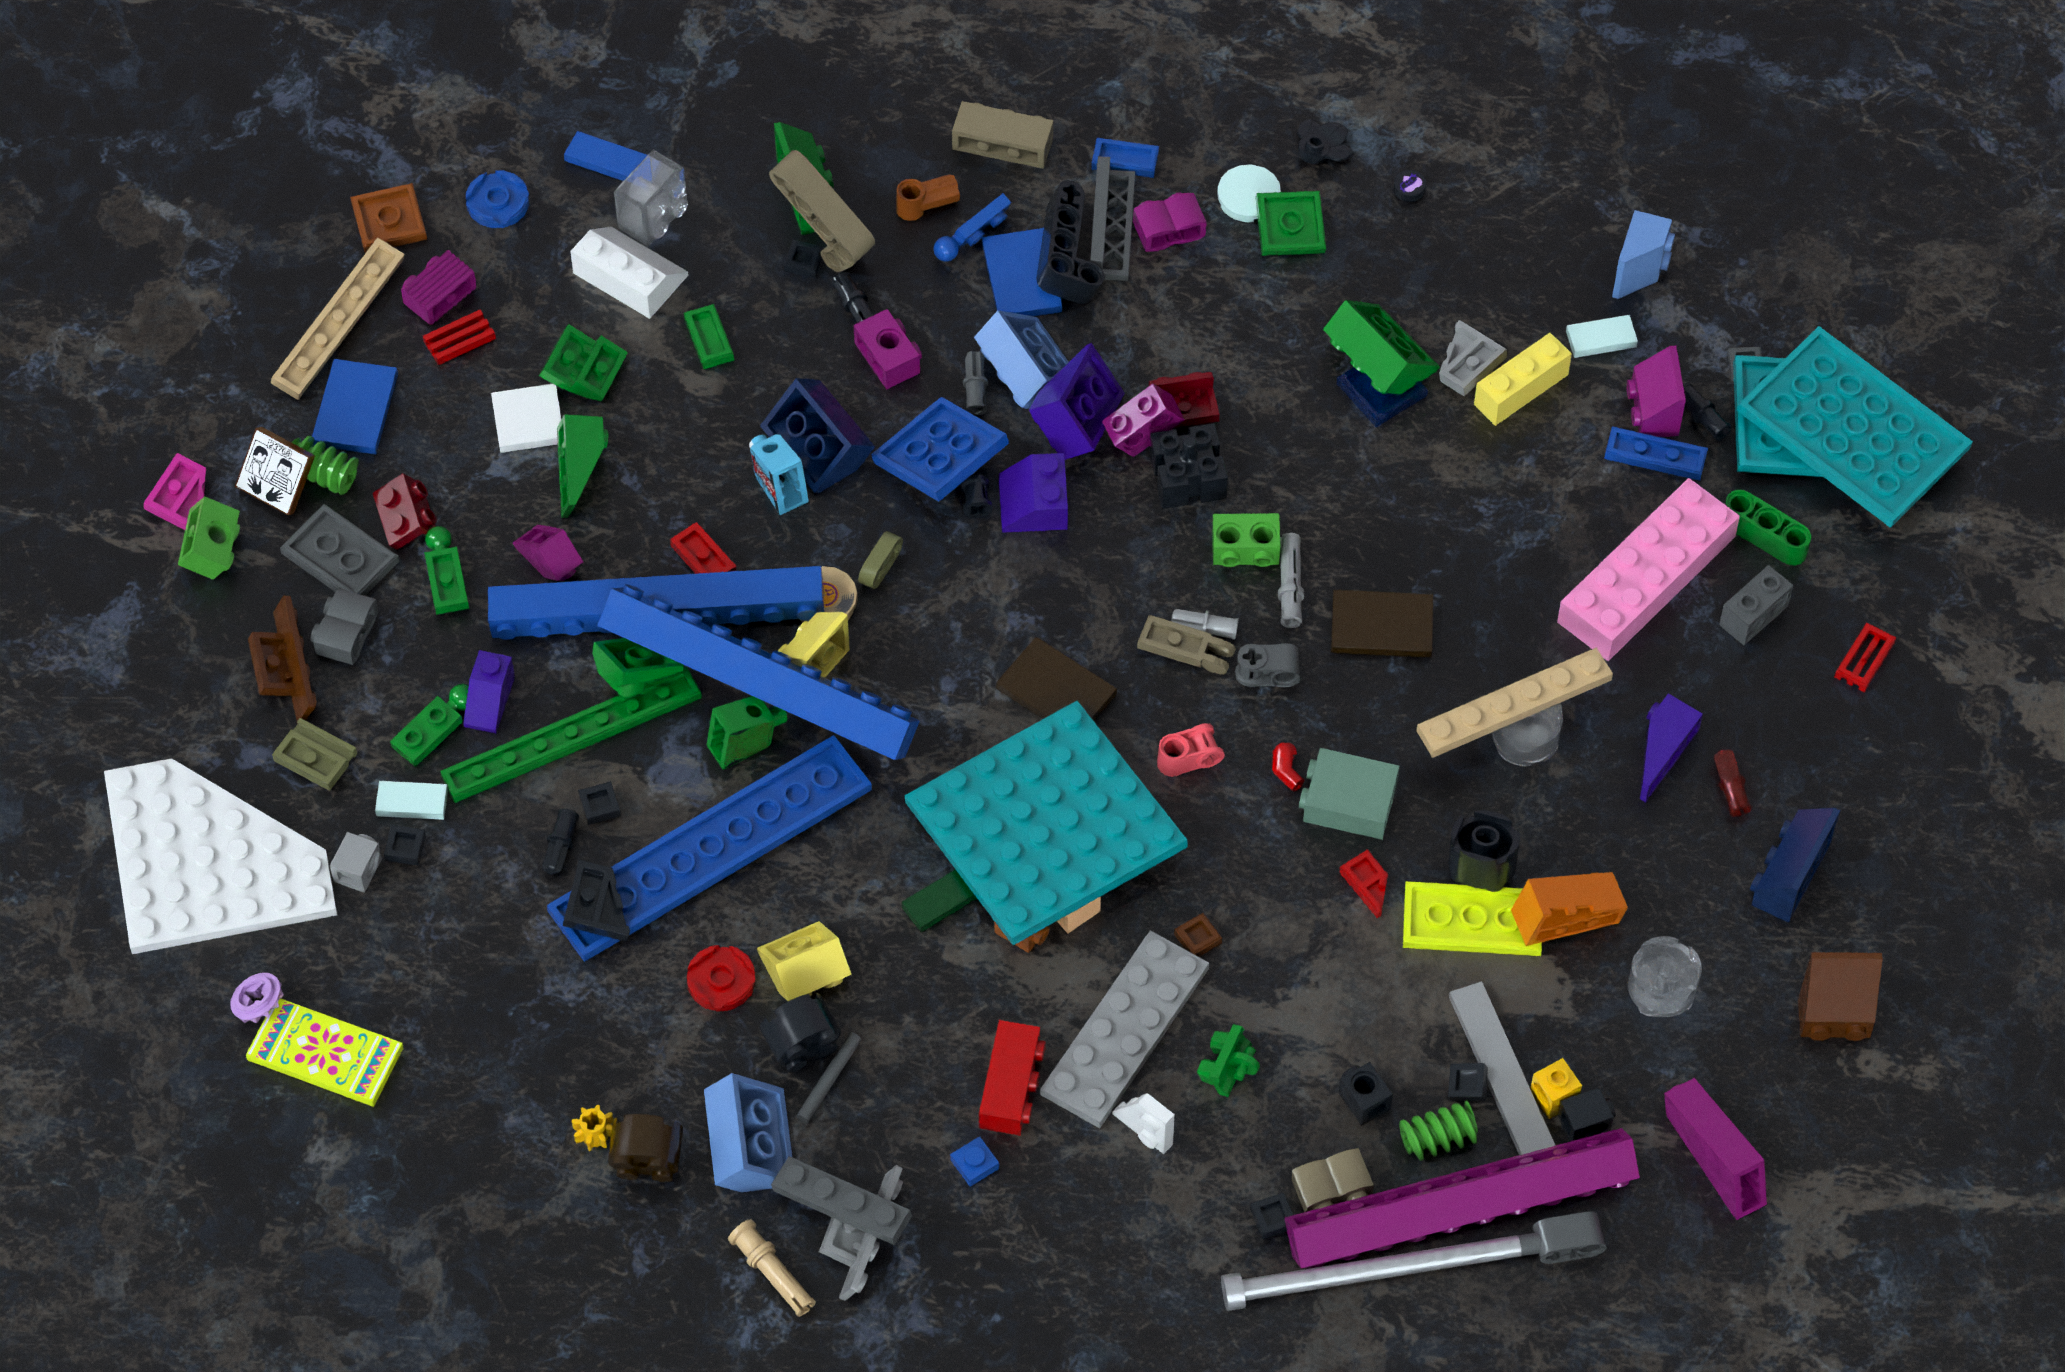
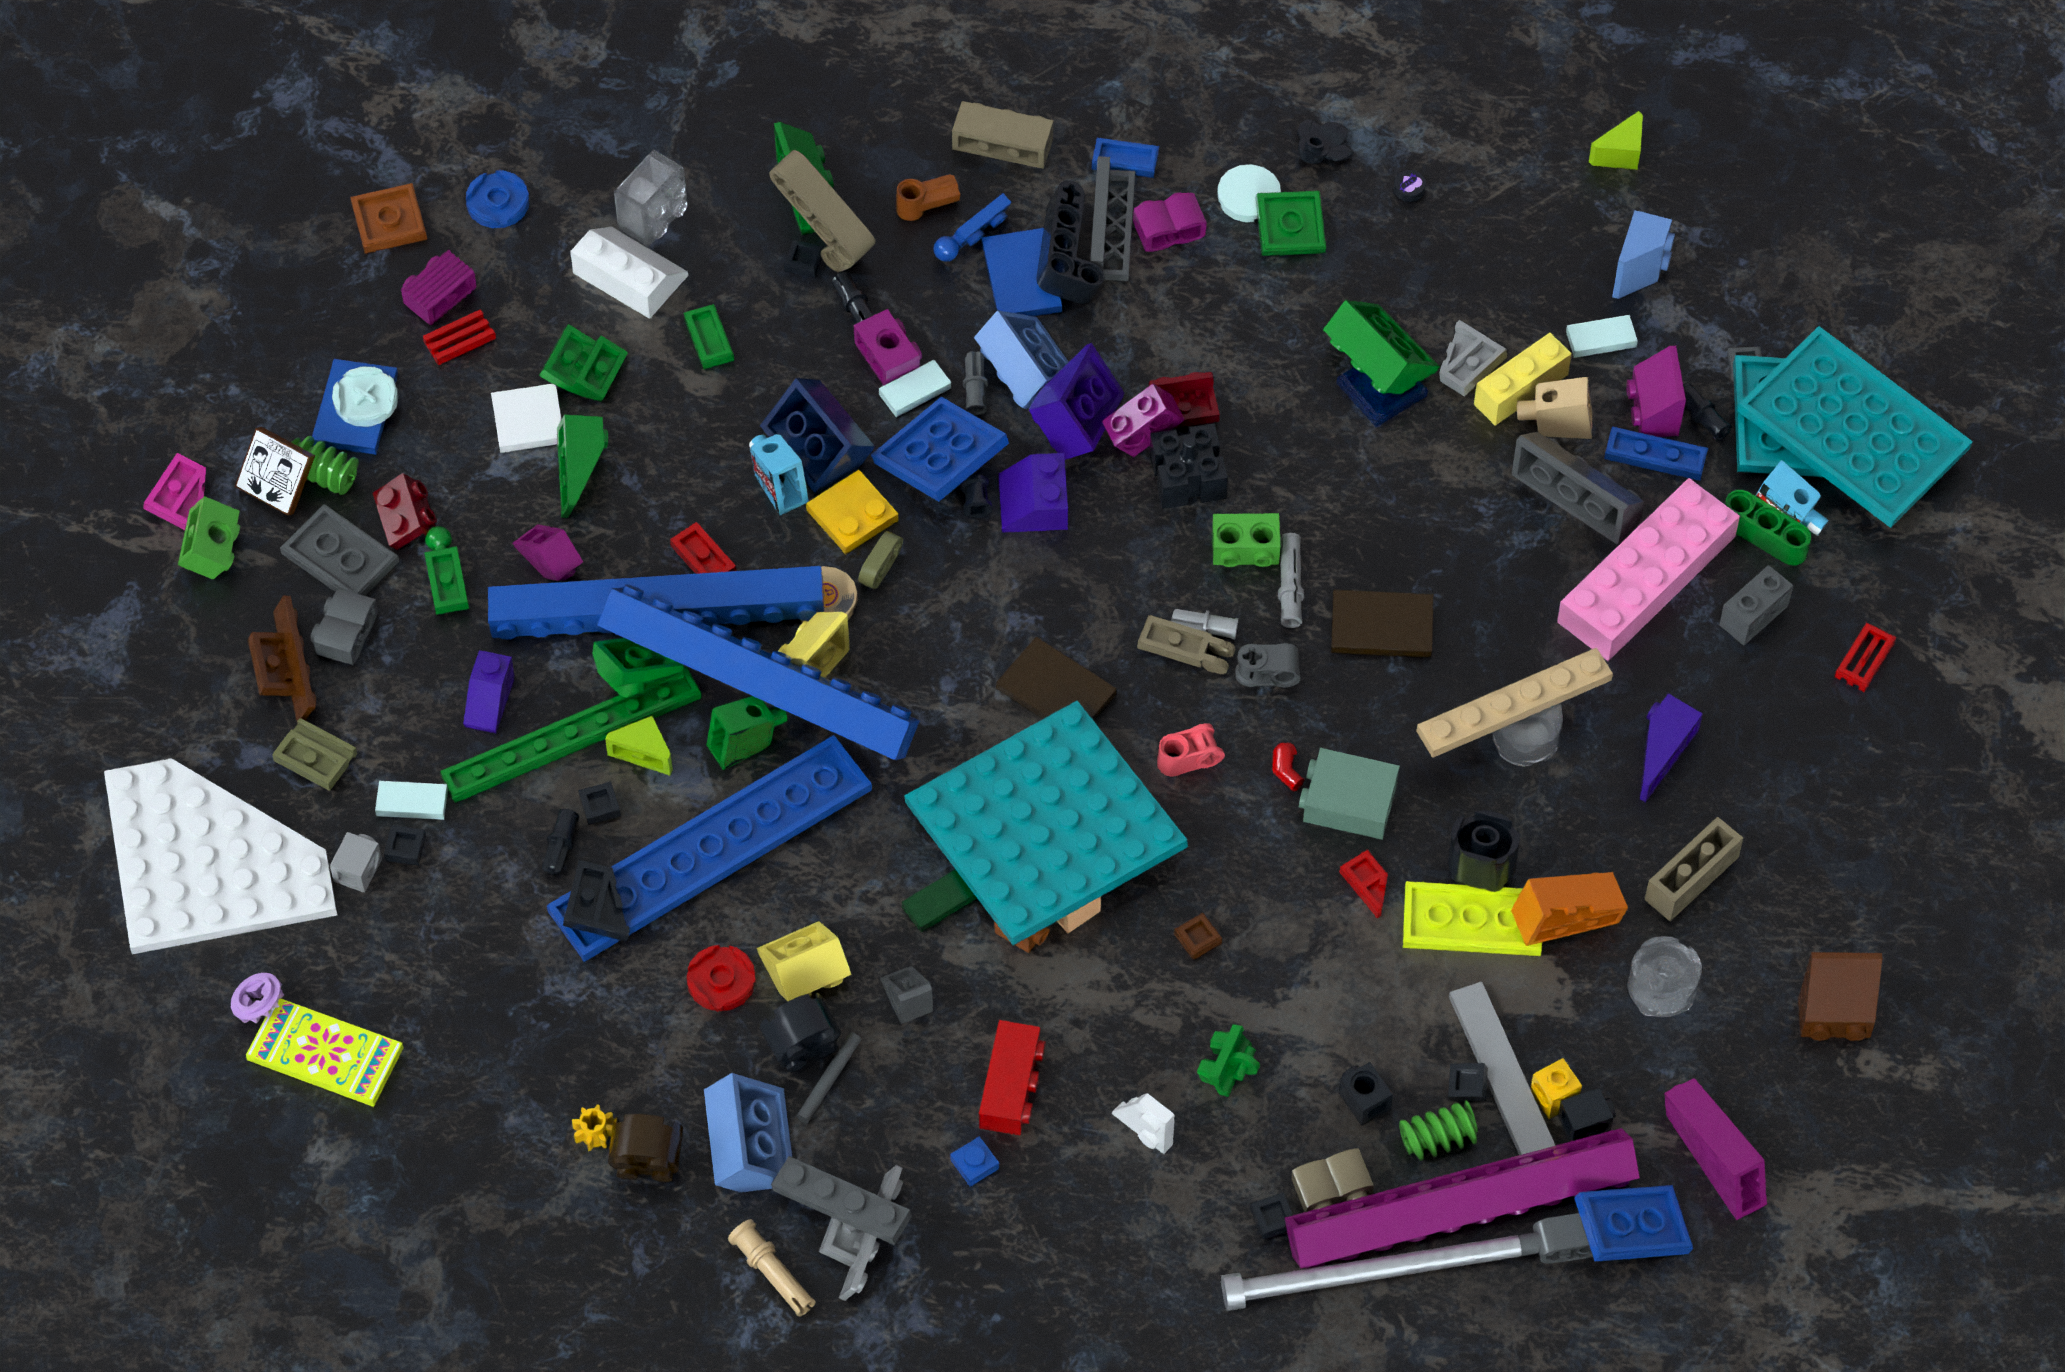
(337, 318): tan plate -> none
(365, 396): none -> light aqua tile
(431, 726): green plate -> none
(602, 156): blue tile -> none
(641, 745): none -> lime slope
(852, 511): none -> yellow plate
(908, 993): none -> dark grey slope
(915, 388): none -> light aqua tile
(1124, 1029): light grey plate -> none
(1560, 409): none -> tan torso
(1576, 486): none -> dark grey slope
(1619, 146): none -> lime slope
(1633, 1223): none -> blue tile
(1693, 868): none -> dark tan brick
(1732, 782): clear red axle -> none
(1792, 496): none -> medium azure torso
(1794, 861): dark blue slope -> none

